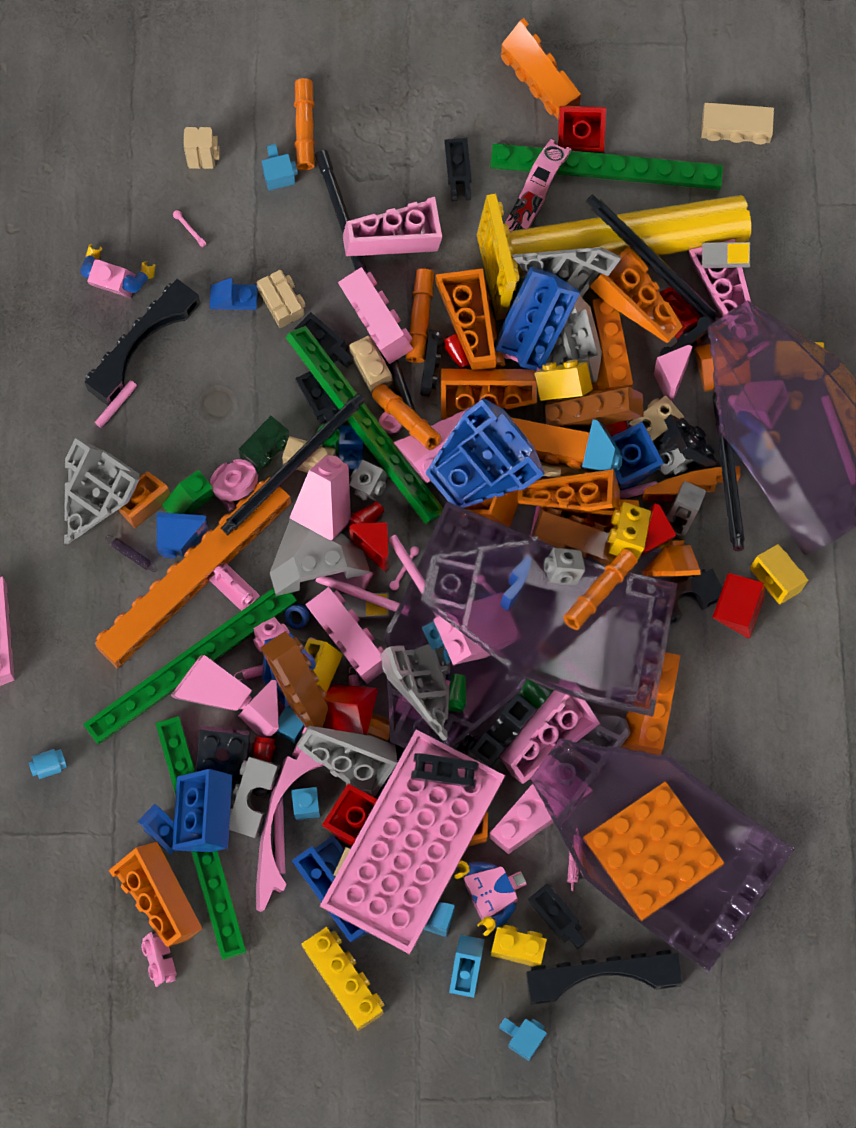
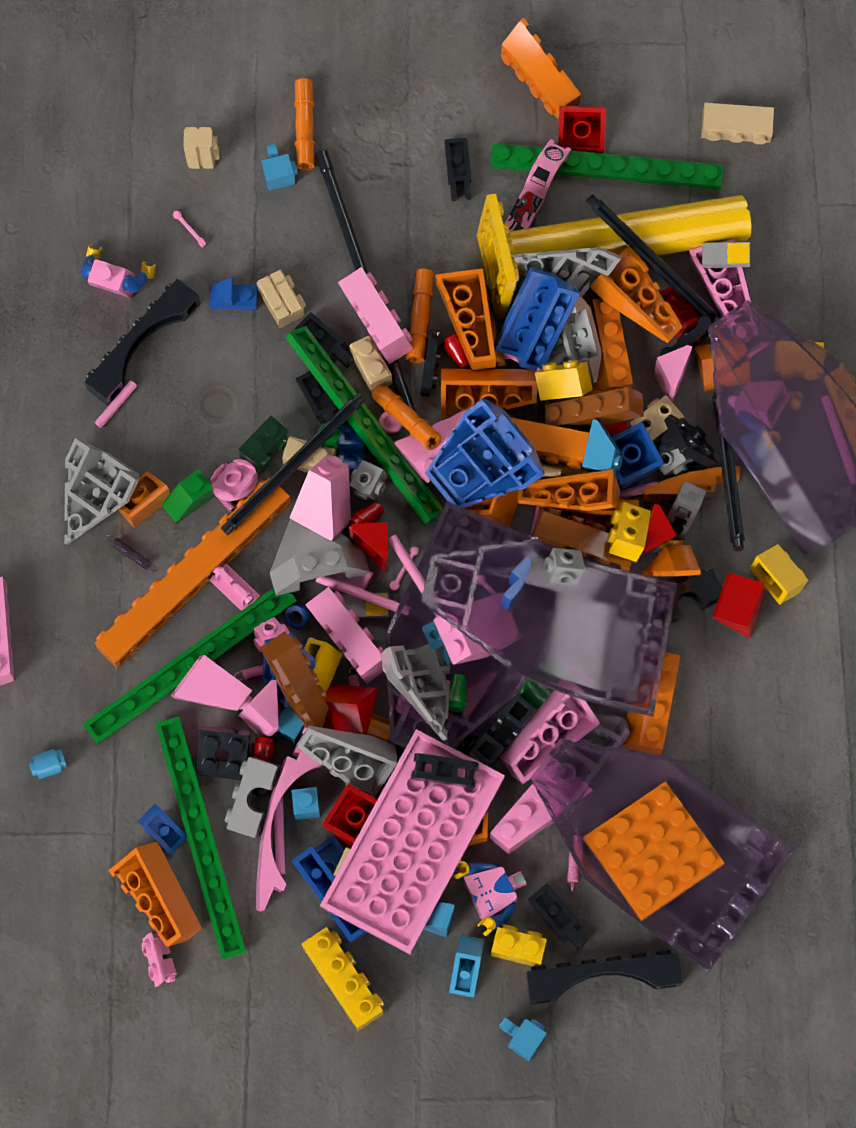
(179, 533): blue slope -> none
(202, 811): blue slope -> none
(395, 232): bright pink wedge -> none
(600, 589): orange piece -> none

